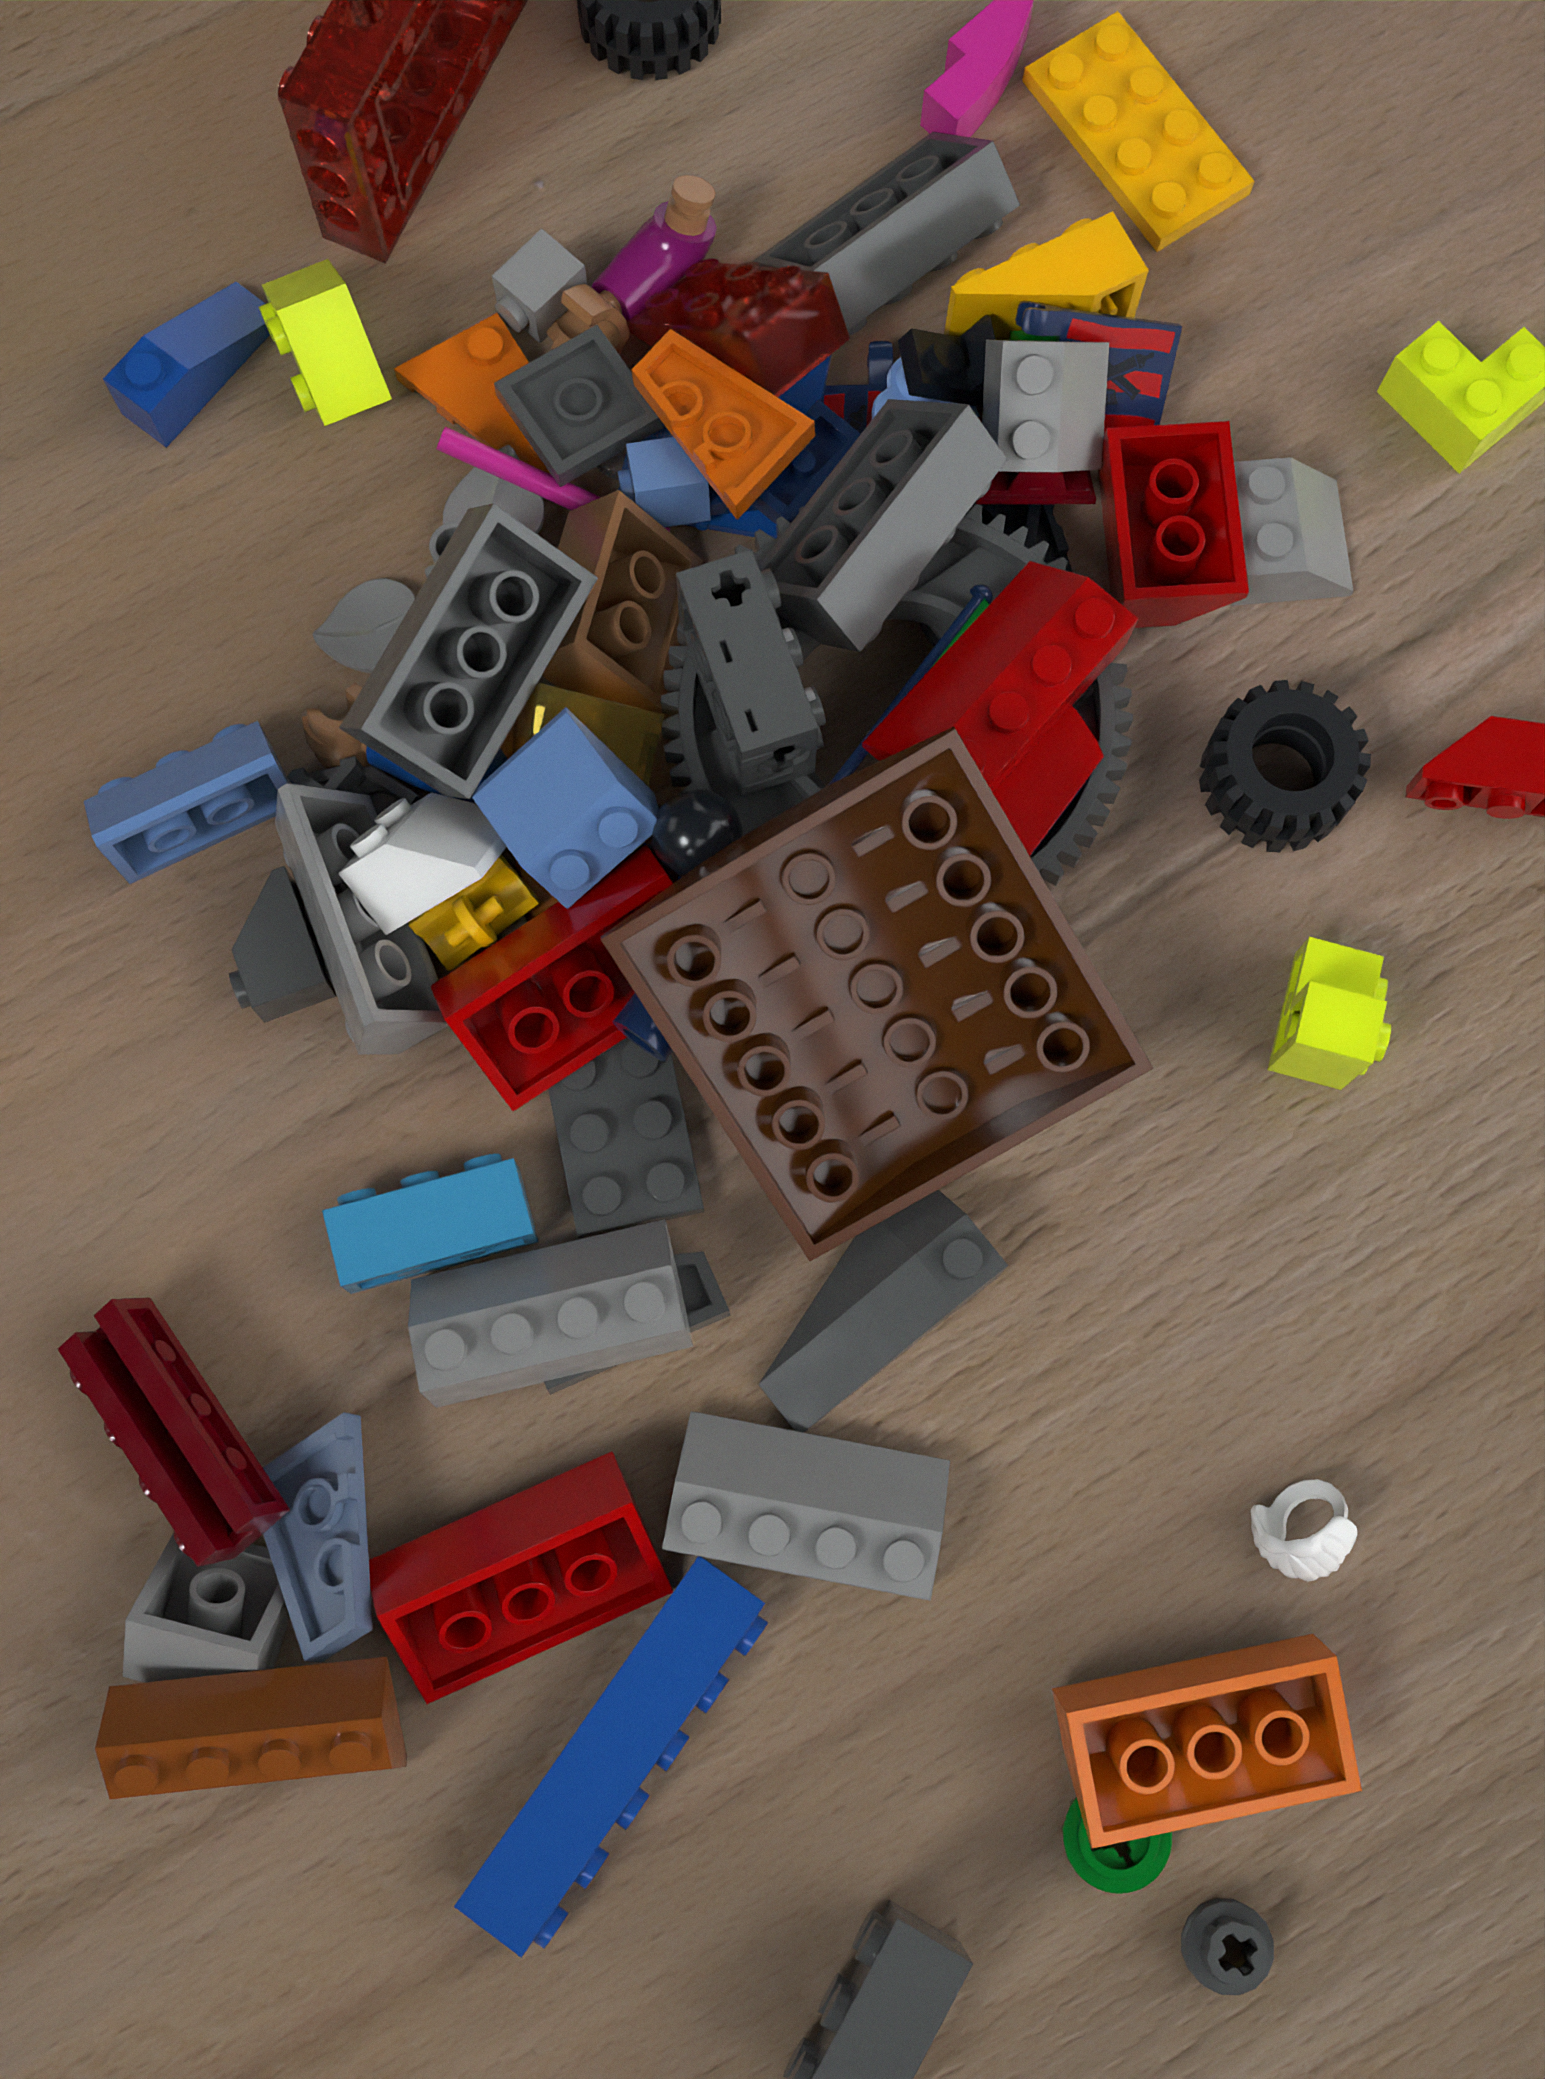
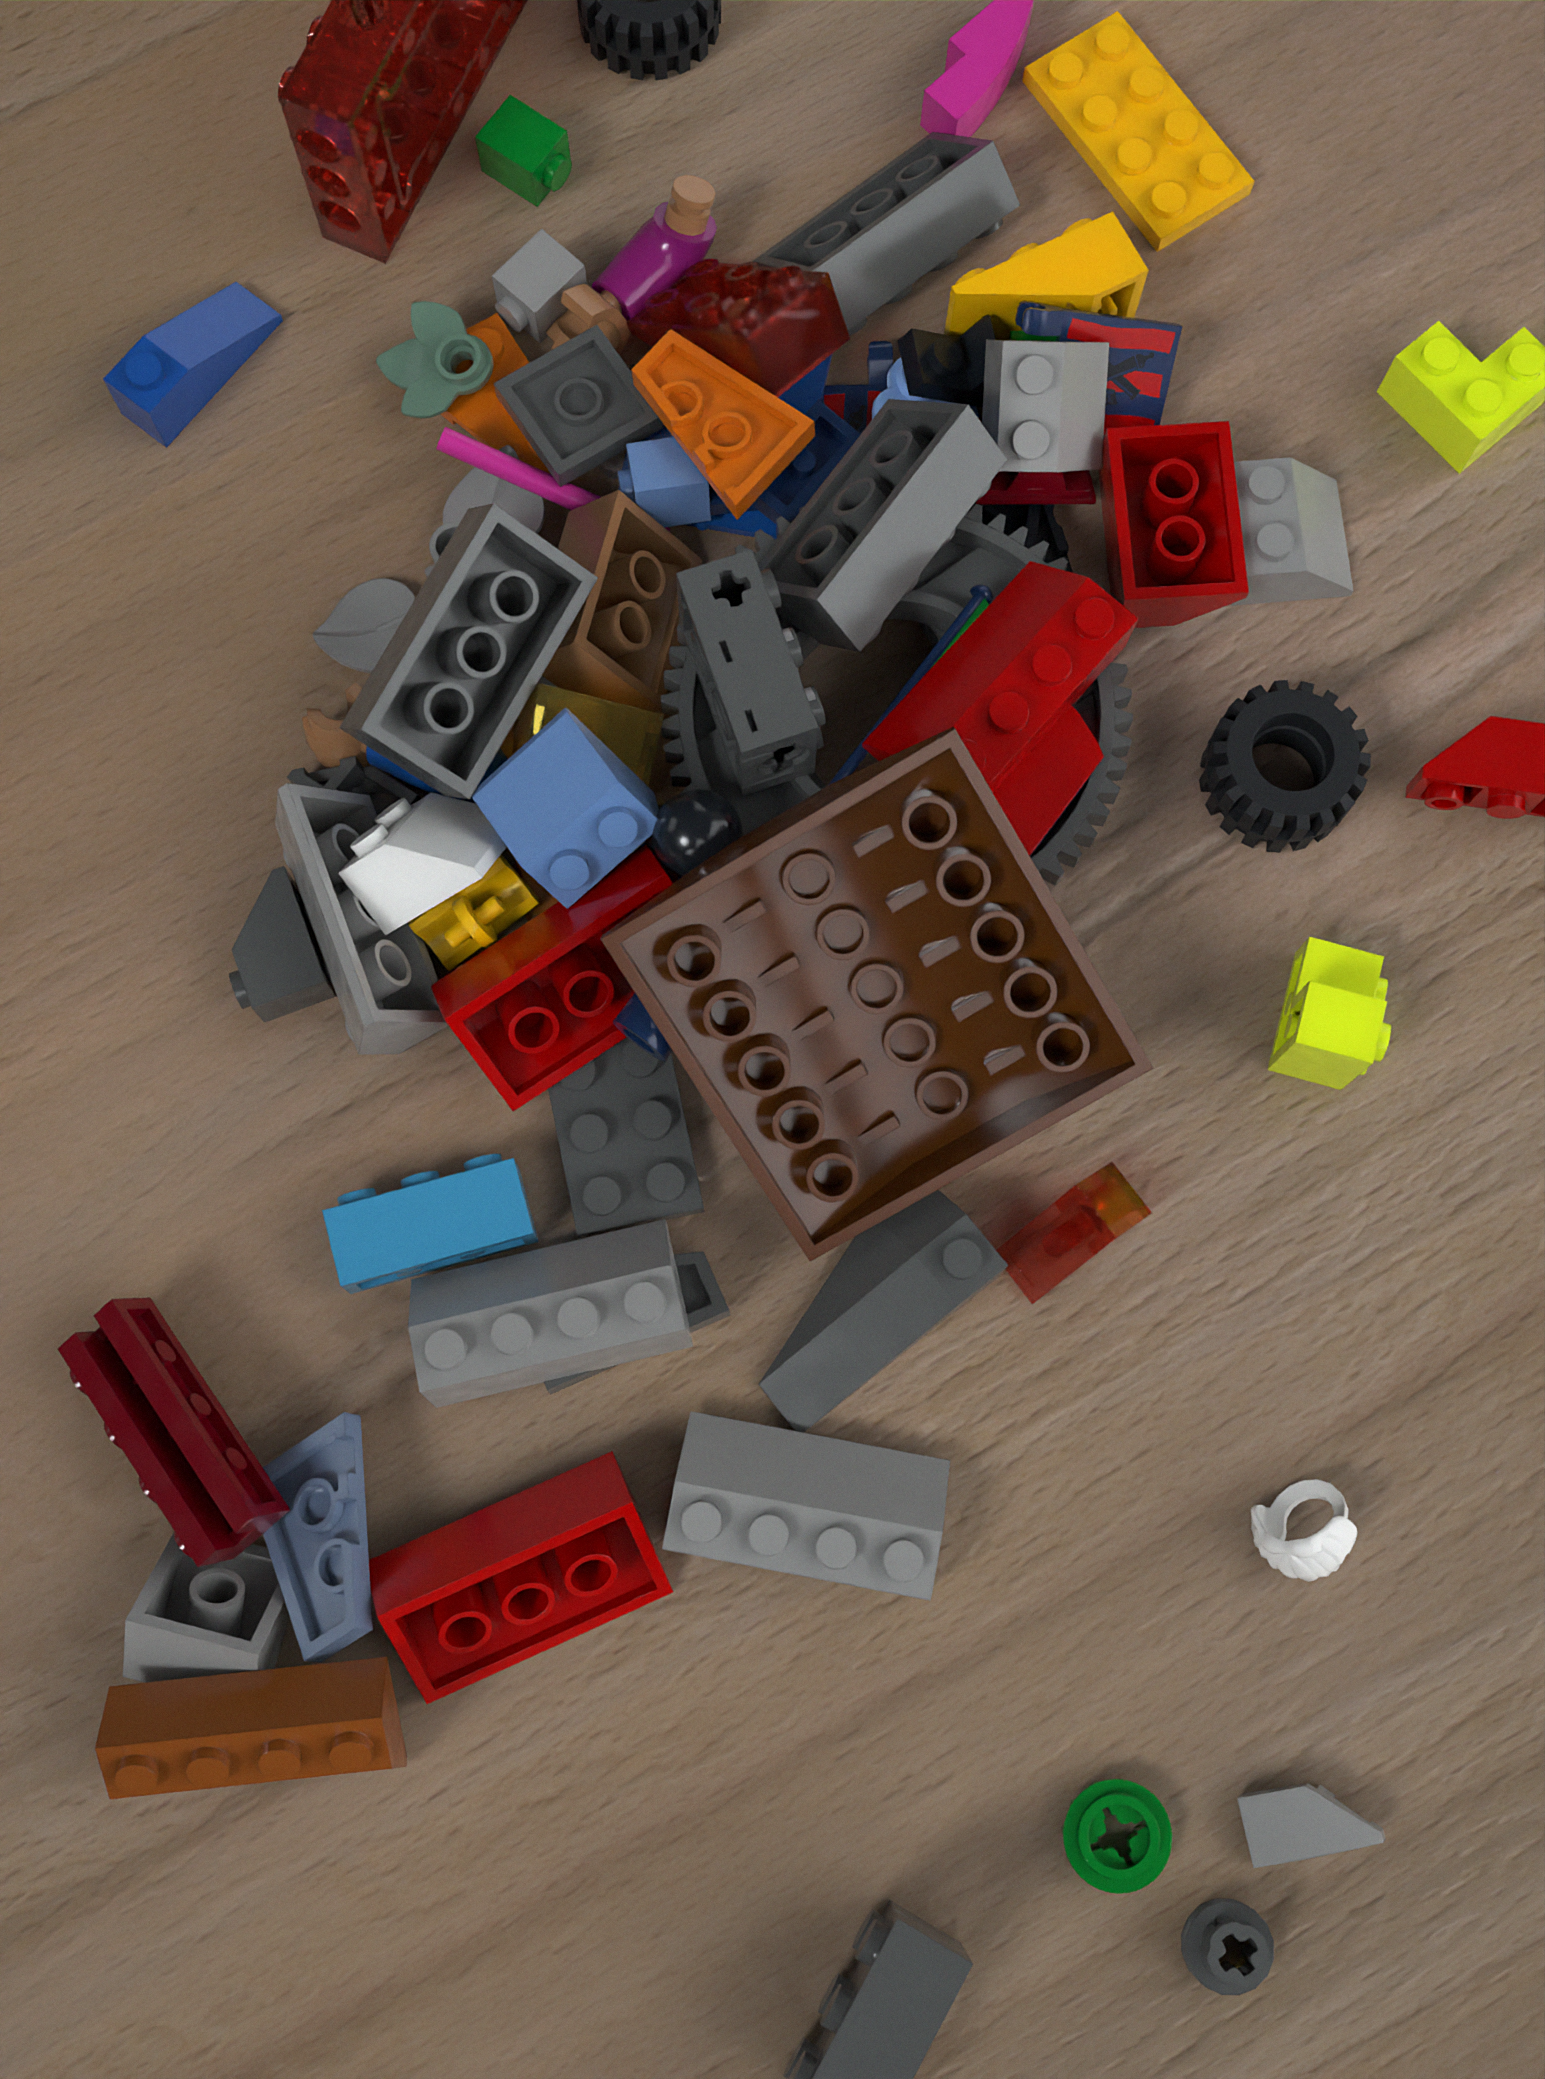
(187, 802): medium blue slope -> none
(321, 328): neon yellow brick -> none
(429, 361): none -> sand green plate
(524, 151): none -> green brick
(609, 1758): blue brick -> none
(1072, 1231): none -> clear red slope
(1207, 1739): orange slope -> none
(1301, 1825): none -> light grey slope

